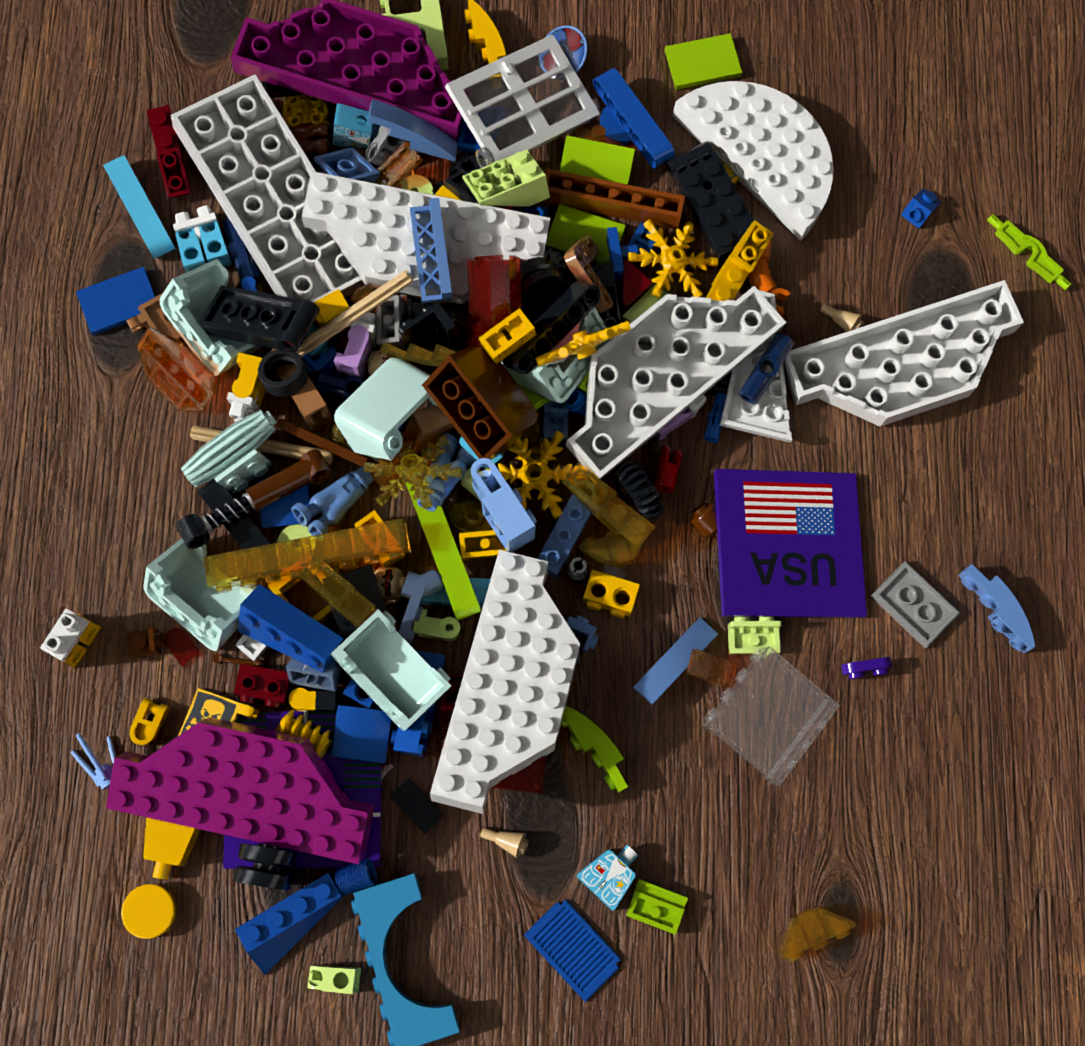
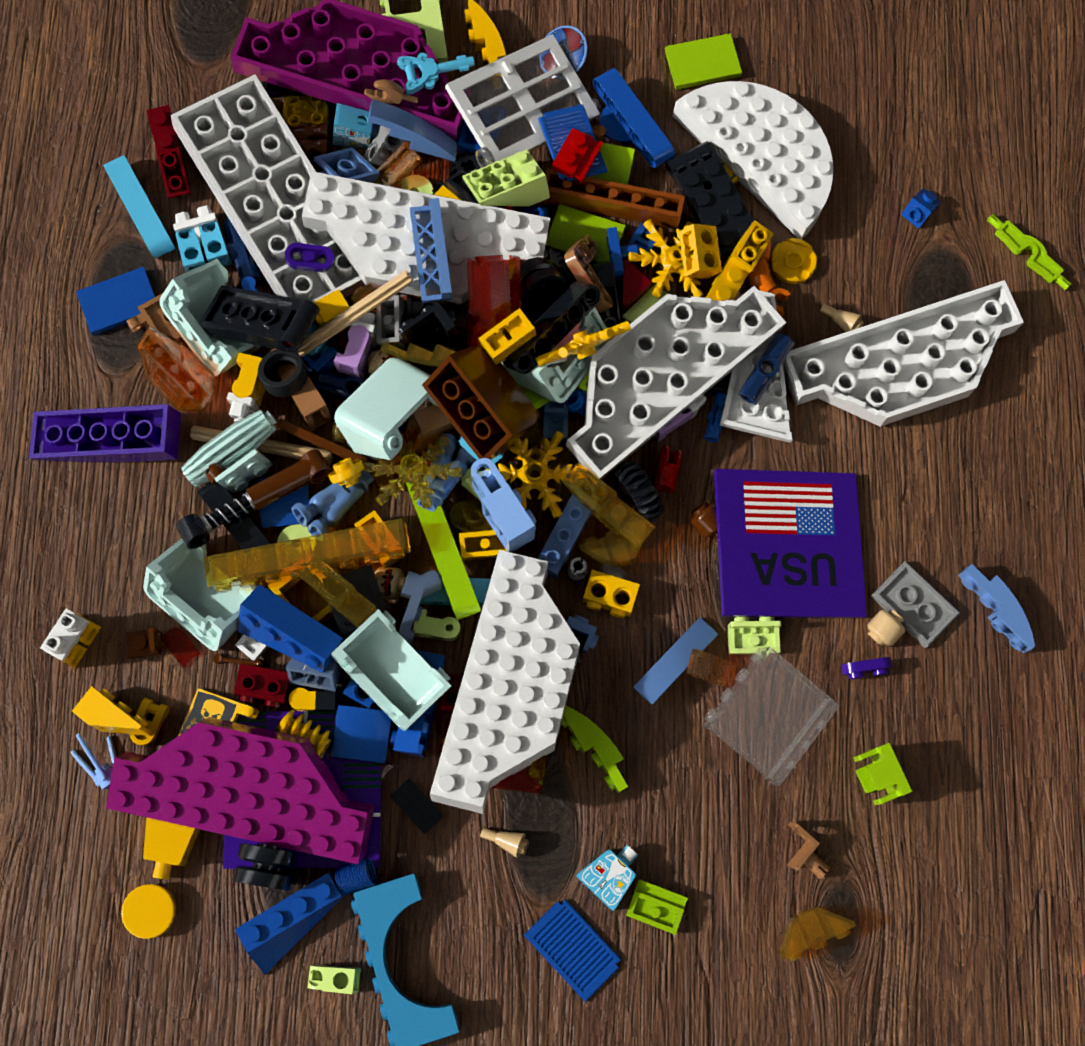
(105, 715): none -> yellow slope
(106, 434): none -> dark purple slope
(213, 471): none -> reddish brown hinge
(310, 255): none -> dark purple plate
(346, 472): none -> yellow plate
(391, 93): none -> medium nougat hand
(429, 70): none -> medium azure piece
(556, 128): none -> blue window
(577, 155): none -> red plate
(700, 251): none -> yellow brick
(793, 261): none -> yellow tile
(806, 854): none -> medium nougat bracket
(882, 774): none -> lime panel
(886, 627): none -> tan head

